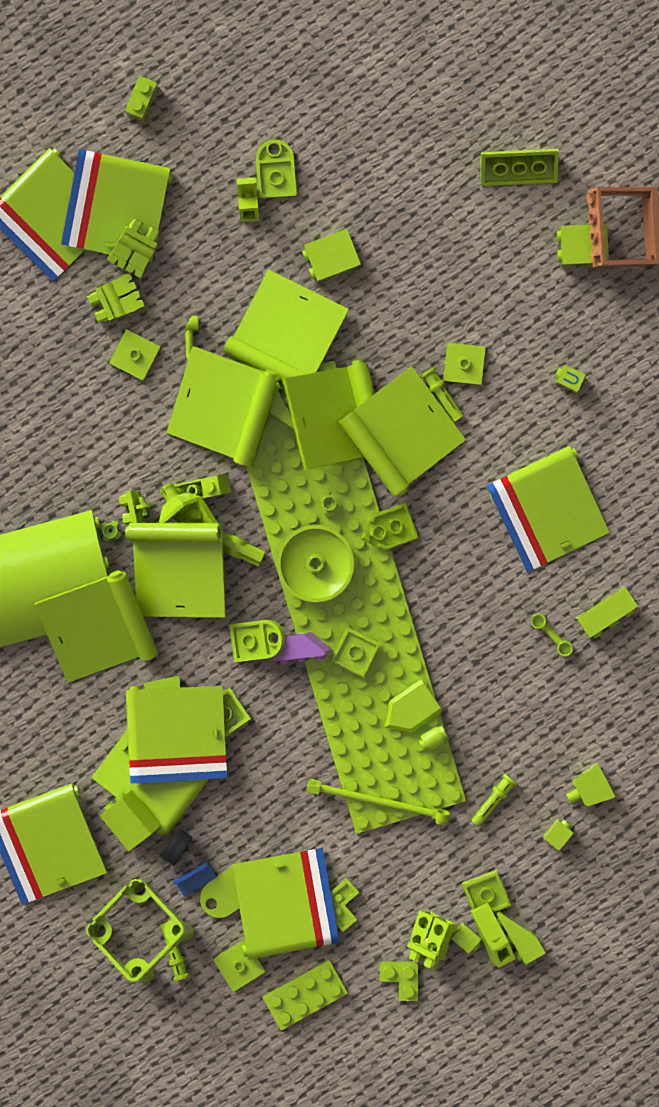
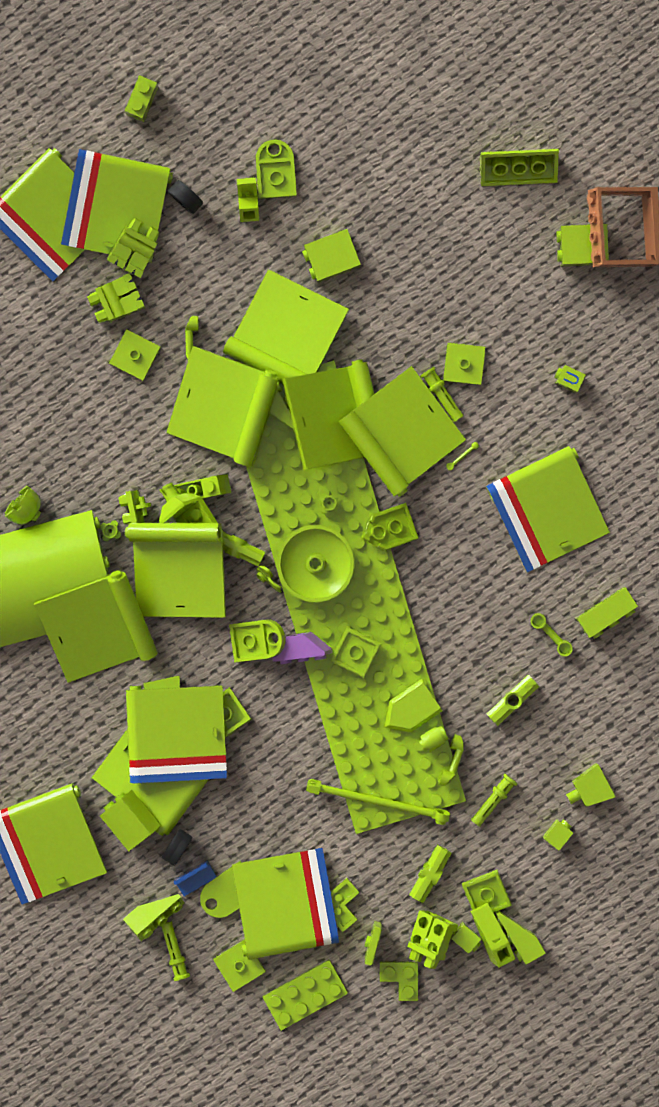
(25, 507): none -> lime cylinder
(148, 917): none -> slope
(175, 931): lime piece -> none
(185, 197): none -> black tyre
(265, 574): none -> lime plate
(372, 943): none -> lime plate
(430, 874): none -> lime piece
(450, 466): none -> lime hinge
(456, 744): none -> lime bar
(522, 691): none -> lime piece

